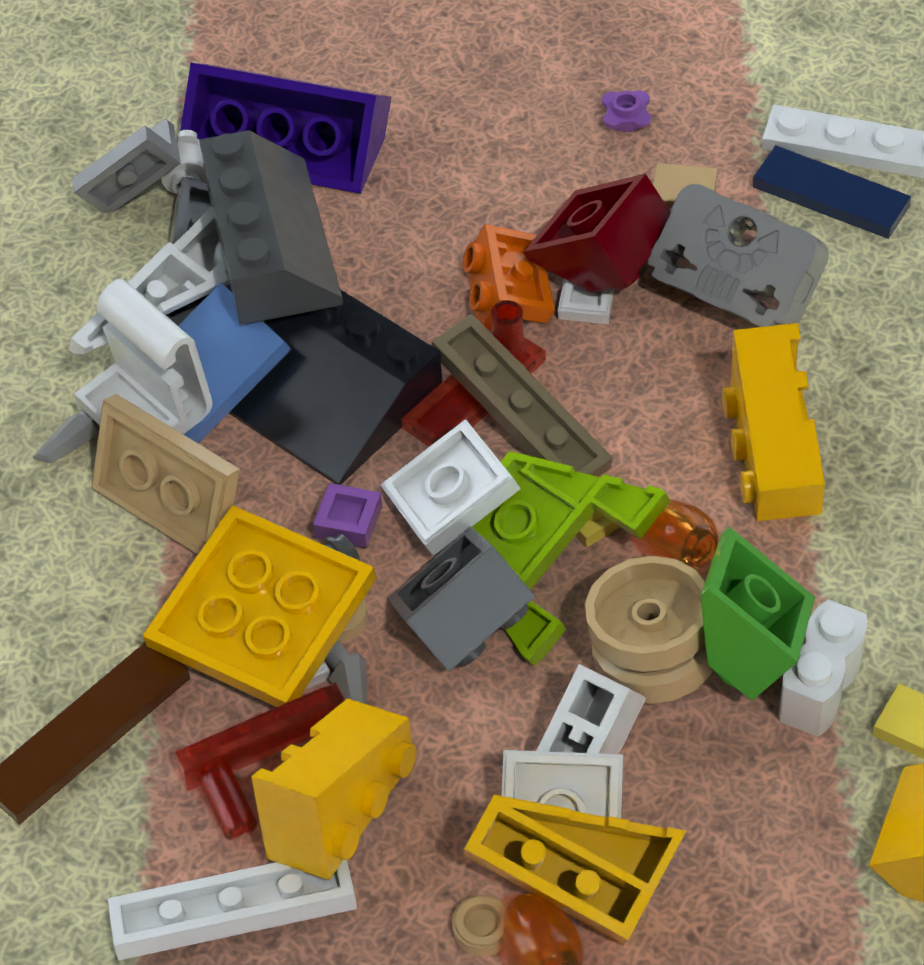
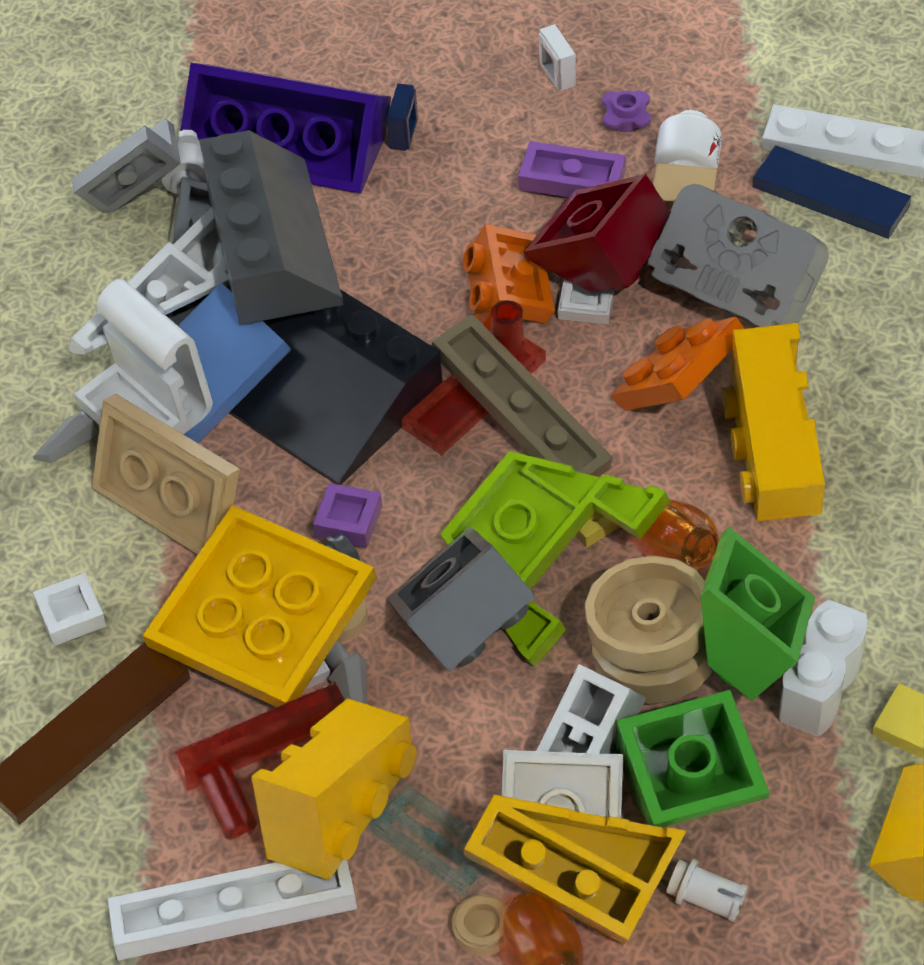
(69, 609): none -> white plate
(402, 117): none -> dark blue tile
(419, 855): none -> clear light blue tile
(450, 487): white tile -> none
(557, 58): none -> white tile
(565, 169): none -> medium lavender plate
(676, 364): none -> orange plate
(689, 140): none -> white head
(689, 760): none -> bright green slope
(706, 890): none -> white pin

